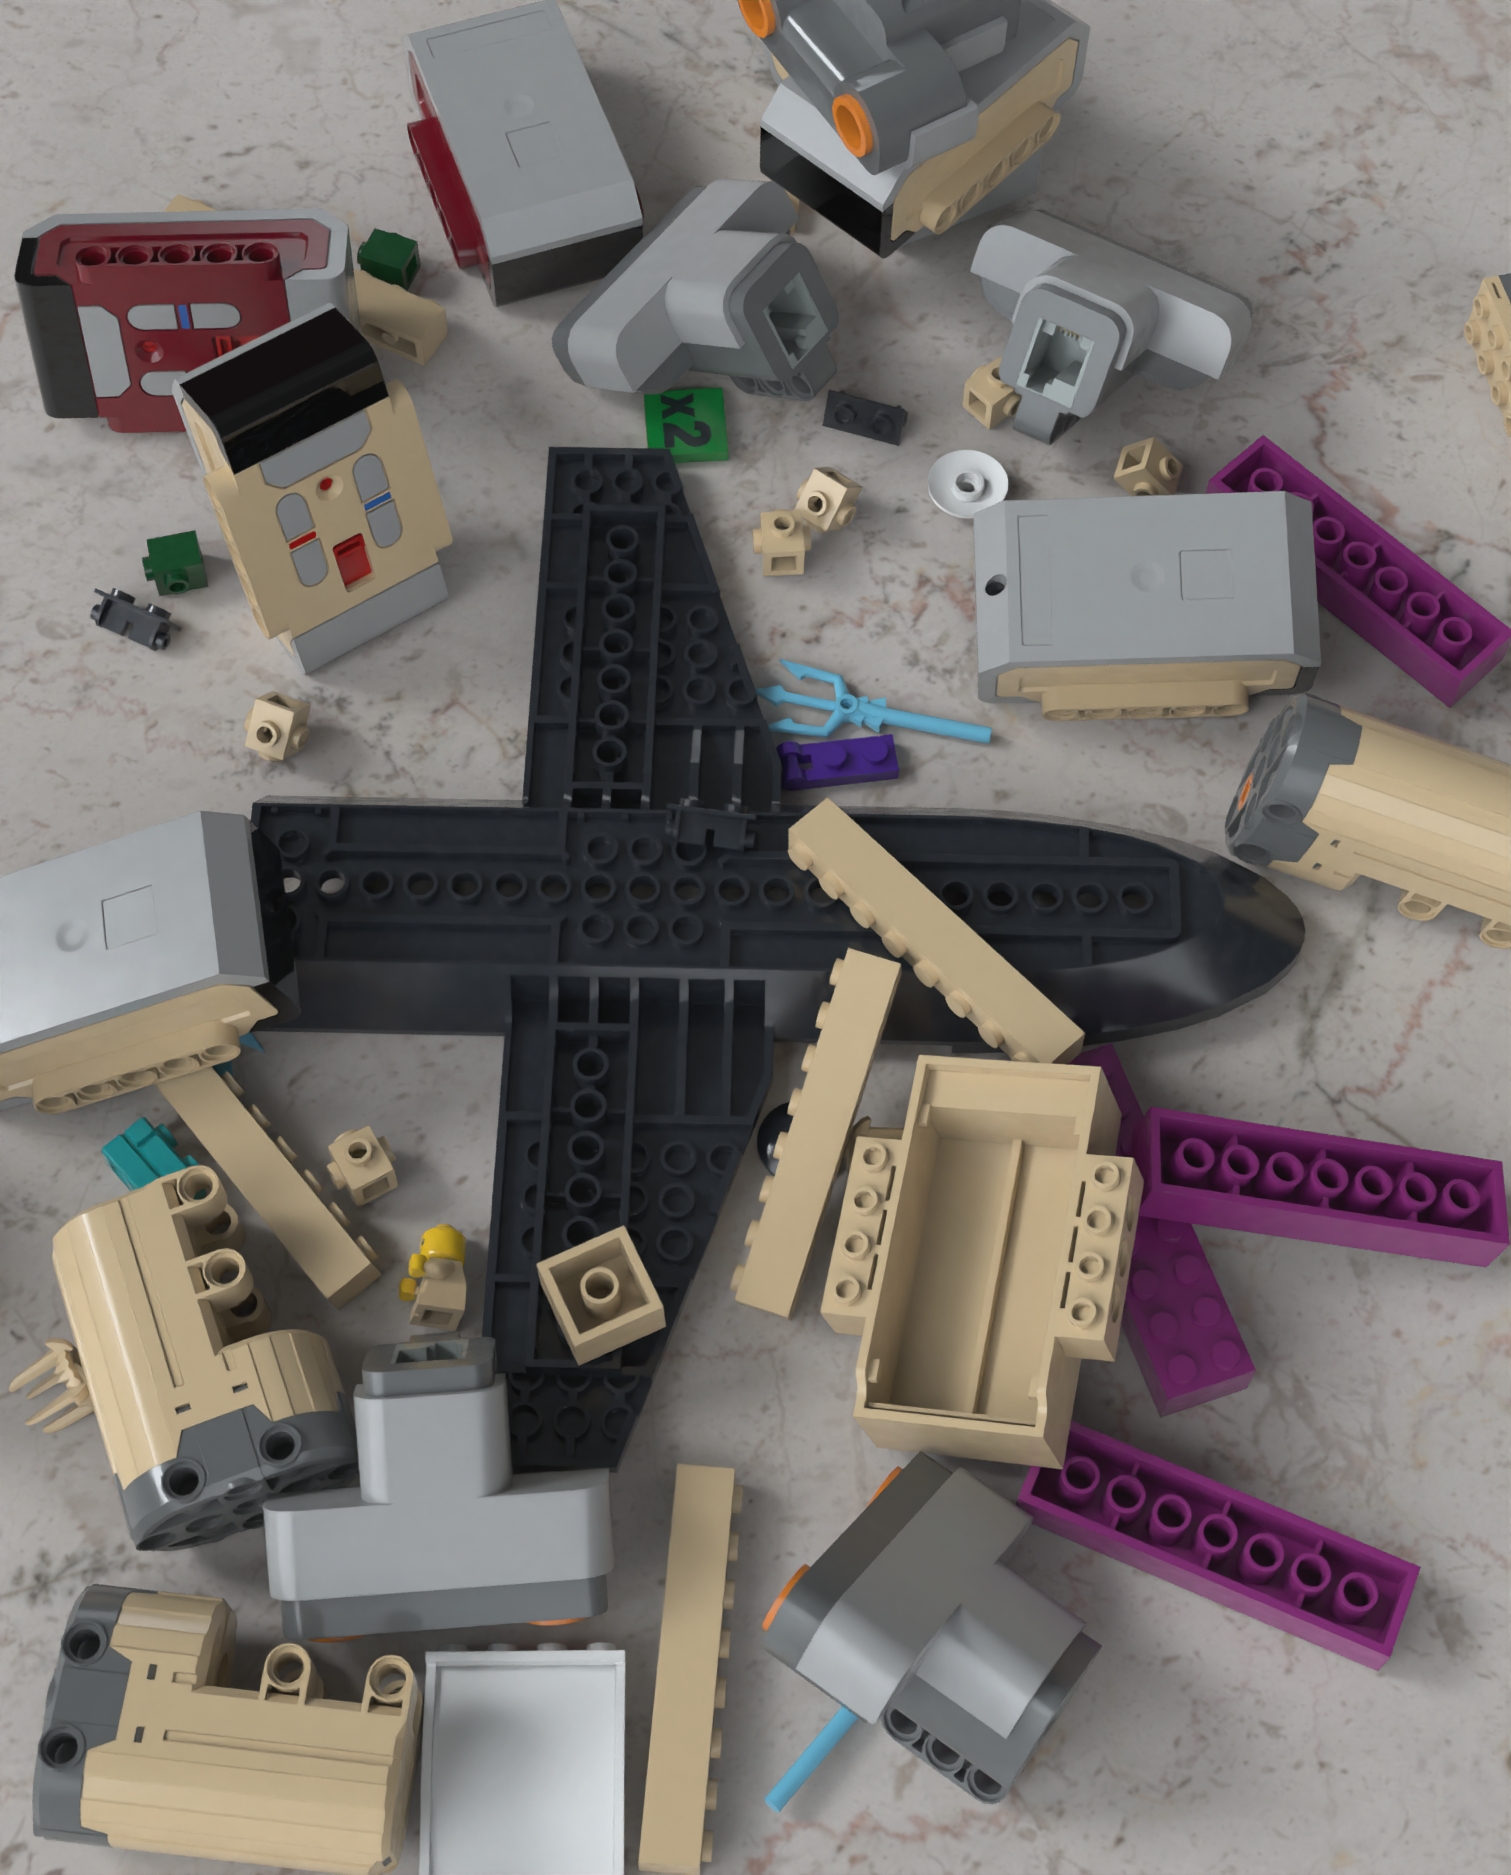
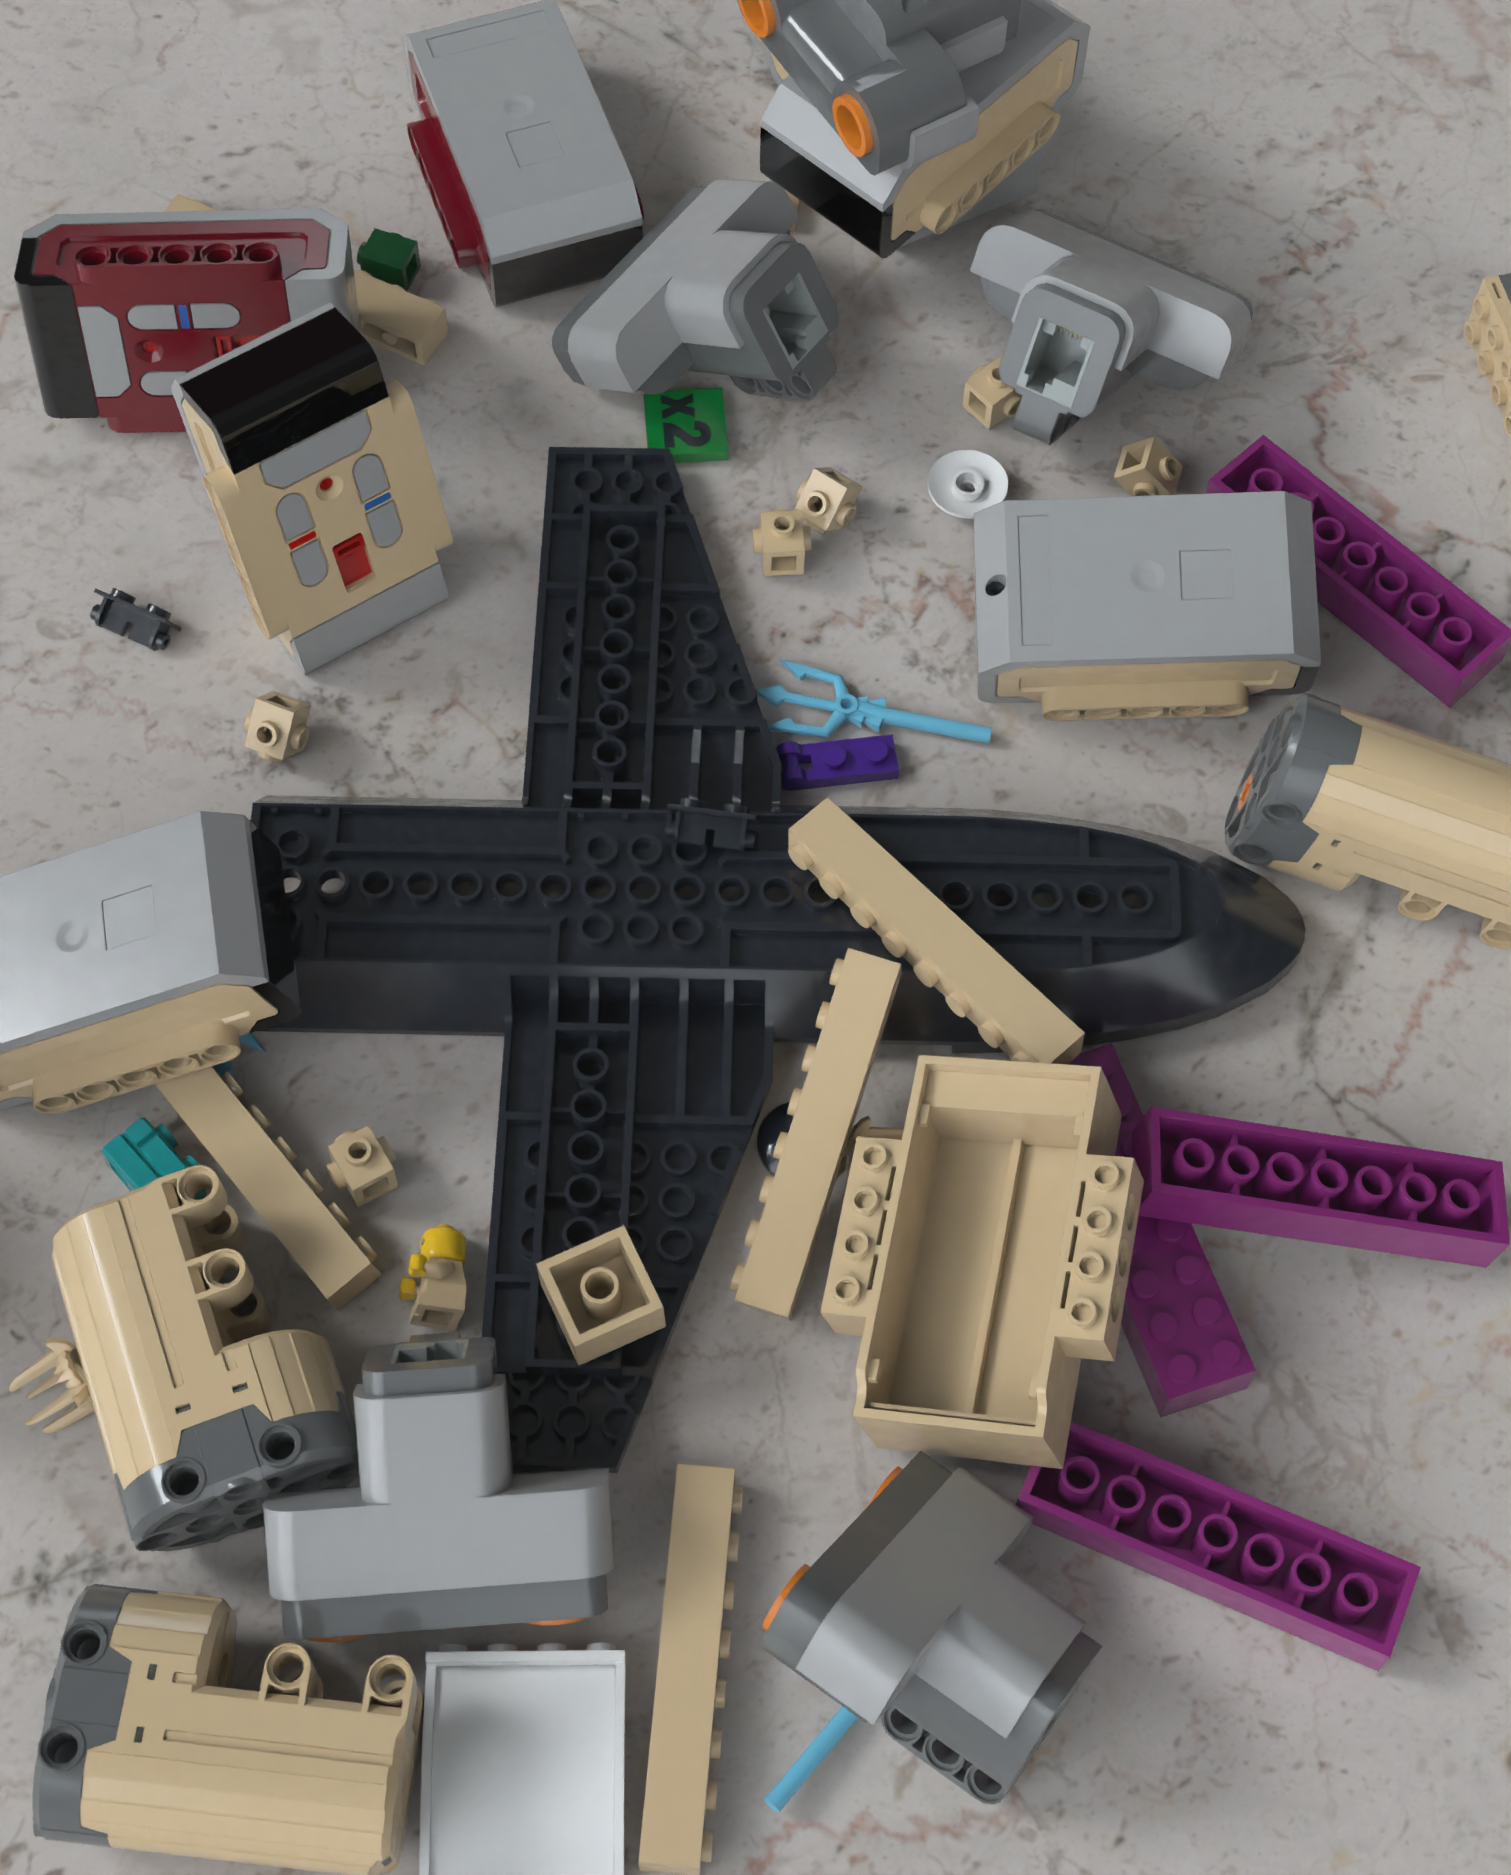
(175, 563): dark green brick -> none
(864, 417): black hinge -> none

